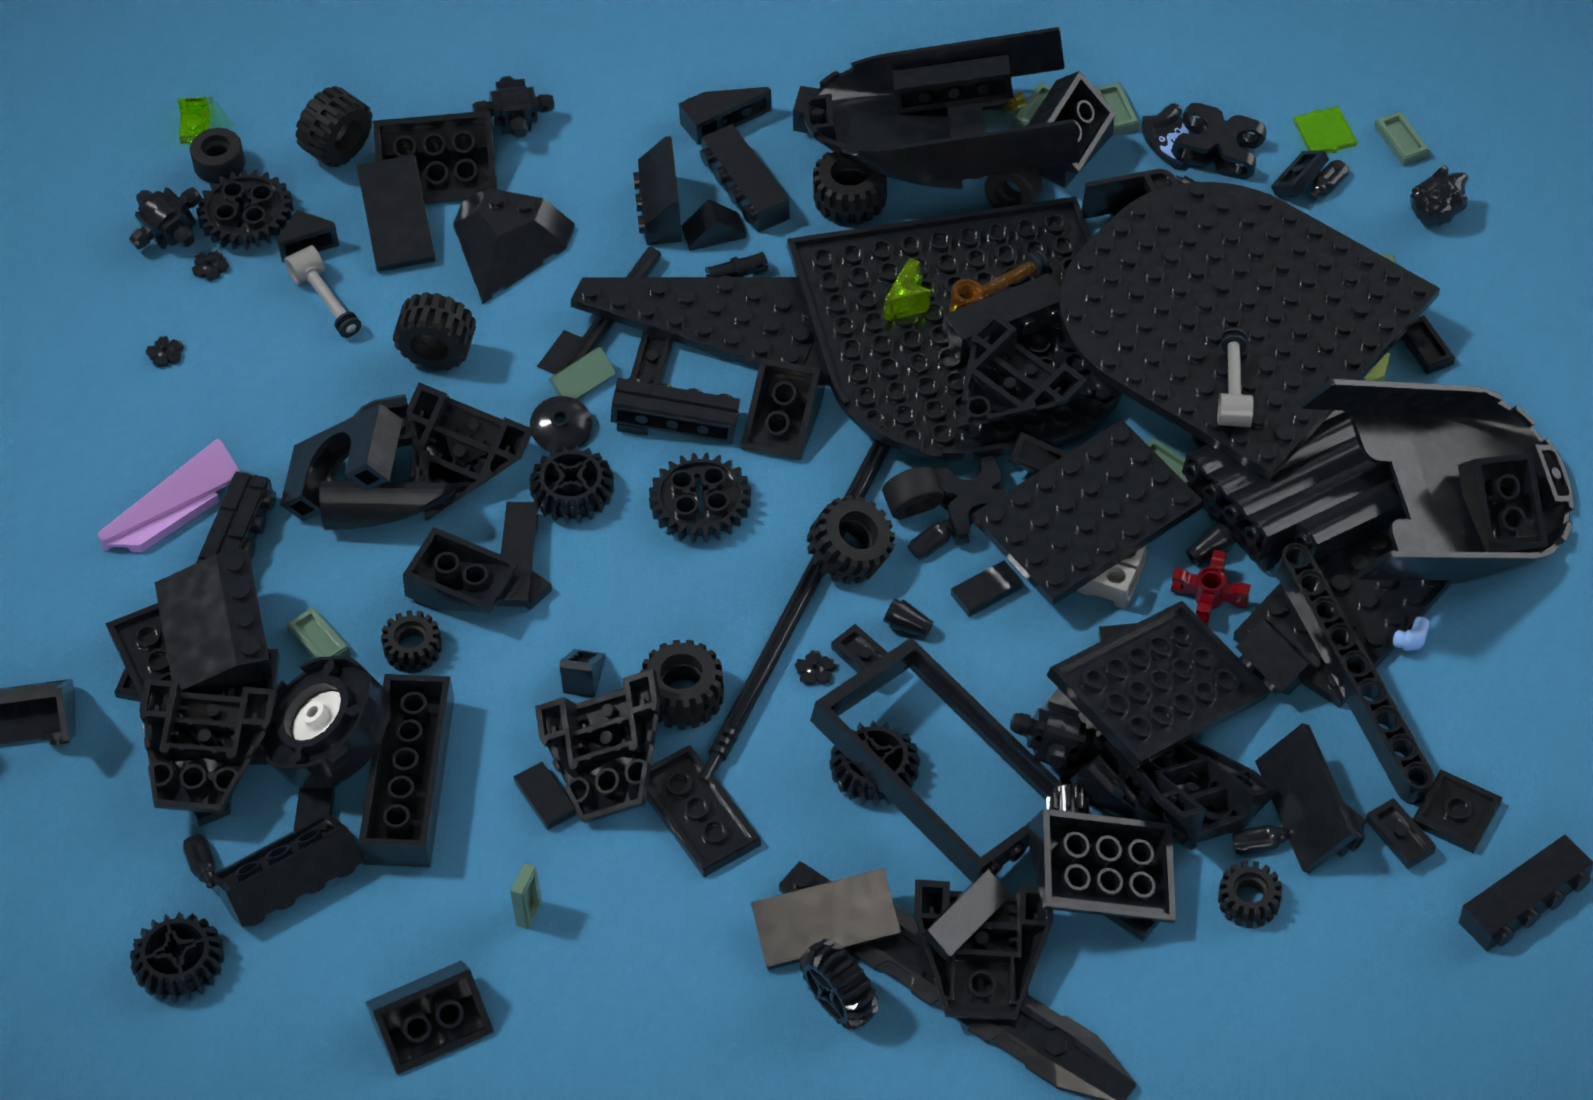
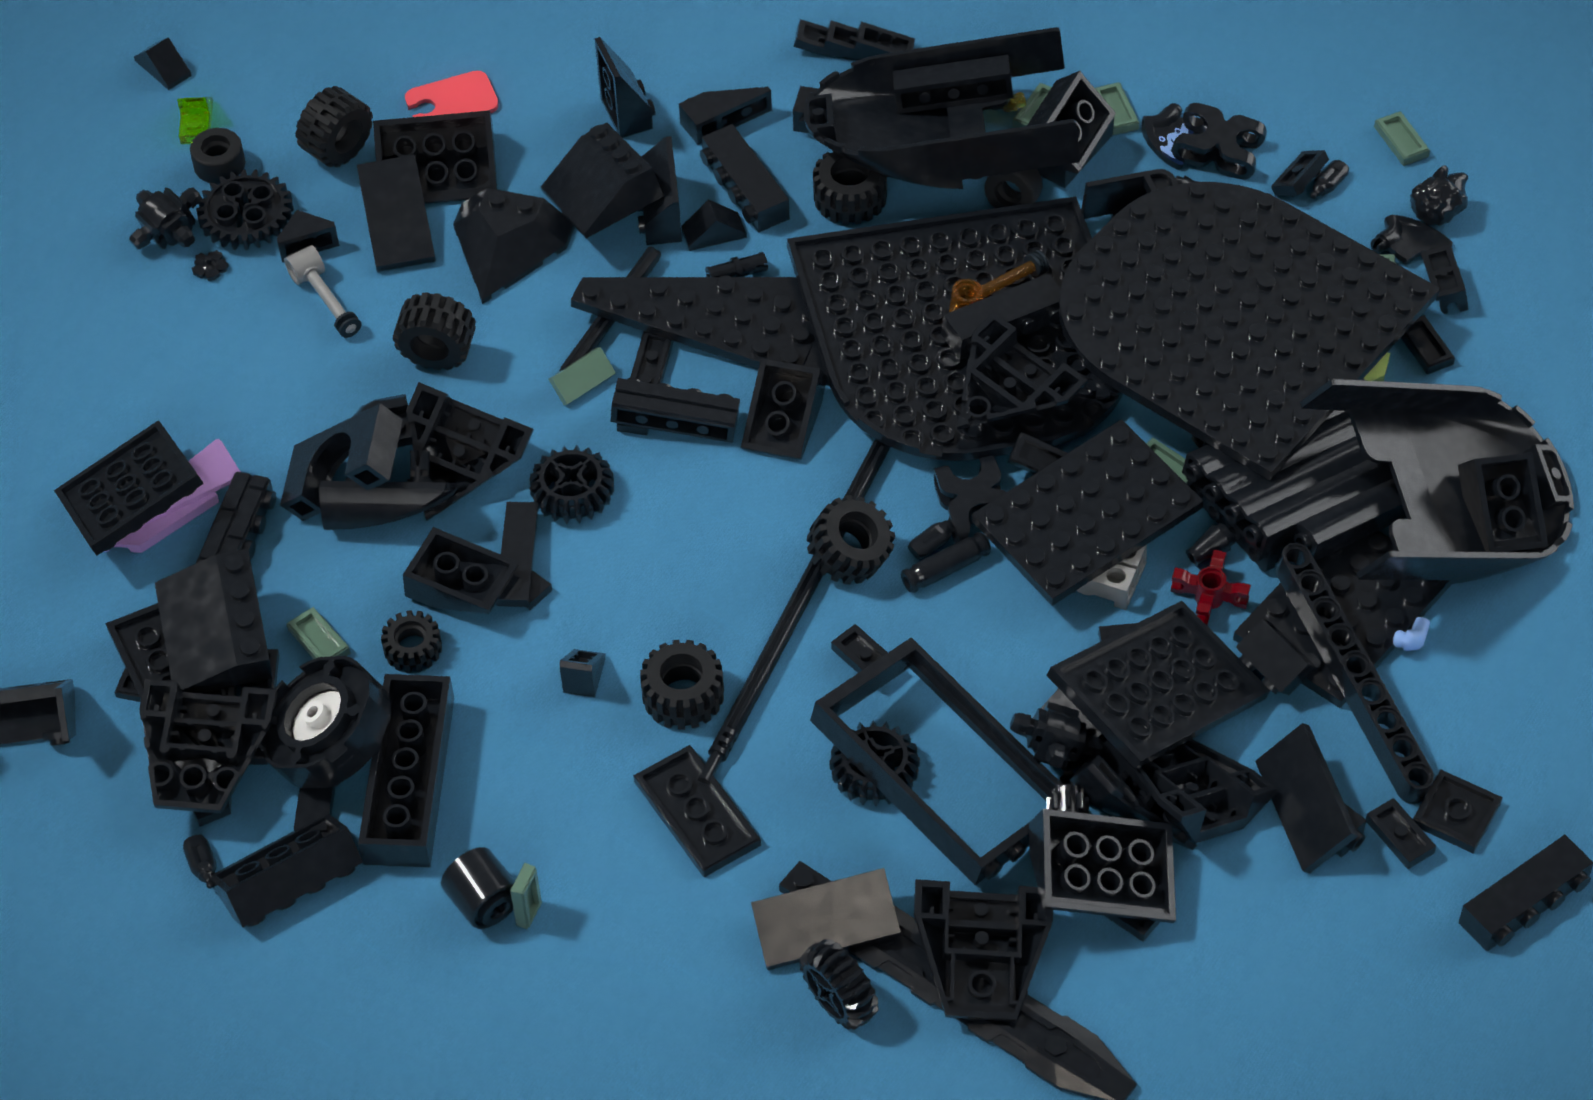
(128, 487): none -> black plate
(156, 962): black gear -> none
(164, 63): none -> black slope
(165, 352): black plant -> none
(429, 1016): black slope -> none
(455, 95): none -> coral piece
(479, 887): none -> black piece
(514, 106): black piece -> none
(544, 795): black tile -> none
(555, 435): black dish -> none
(559, 352): black sticker -> none
(601, 181): none -> black slope
(604, 745): black wedge -> none
(622, 93): none -> black slope
(723, 493): black gear -> none
(814, 668): black plant -> none
(849, 42): none -> black slope
(906, 294): clear neon green slope -> none
(907, 618): black cone -> none
(913, 492): black tyre -> none
(945, 562): none -> black axle
(966, 914): tile -> none
(986, 588): black tile -> none
(1234, 407): light grey piece -> none
(1250, 877): black tyre -> none
(1259, 838): black piece -> none
(1325, 130): clear neon green piece -> none
(1407, 238): none -> black arm
(1445, 274): none -> black hinge

